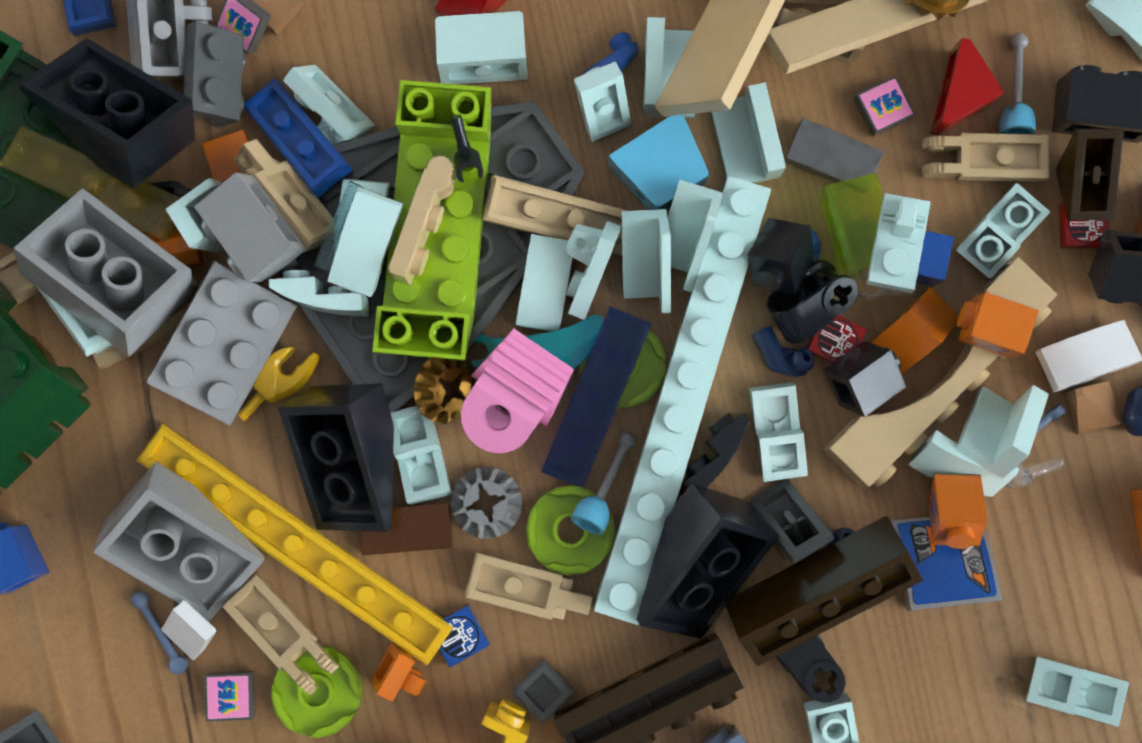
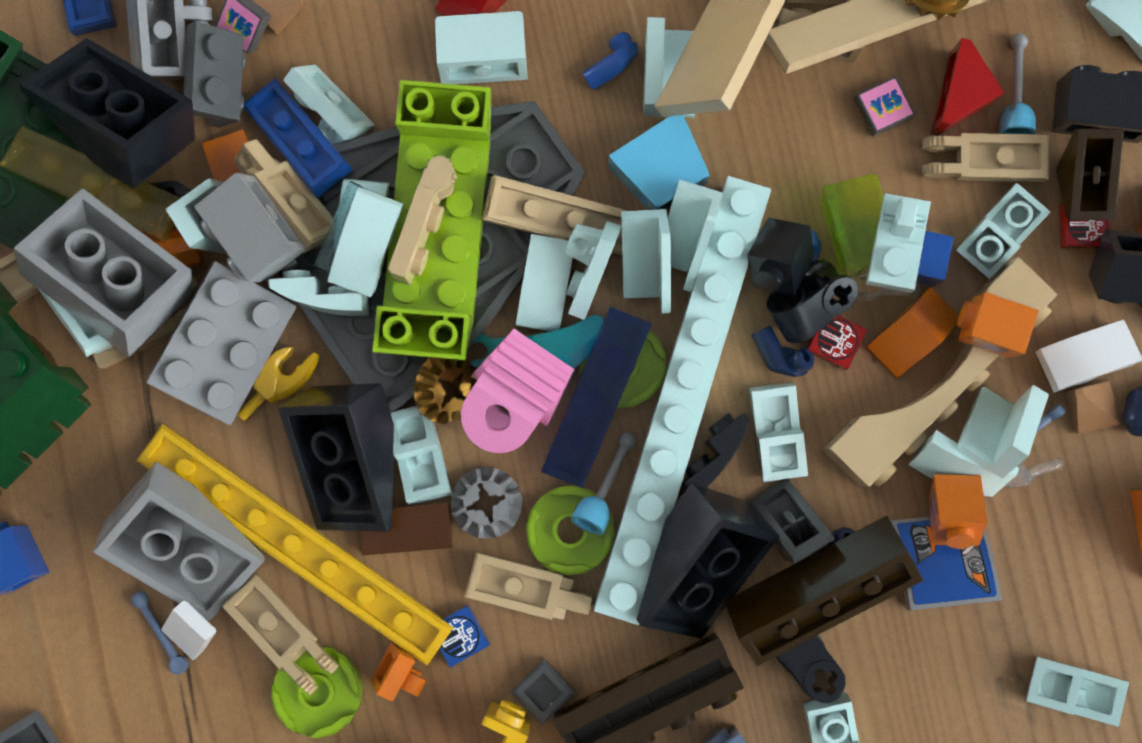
(229, 696): tile -> none
(465, 154): black hand -> none
(603, 101): light aqua hinge -> none
(749, 137): light aqua panel -> none
(831, 153): flat silver tile -> none
(865, 378): brick -> none

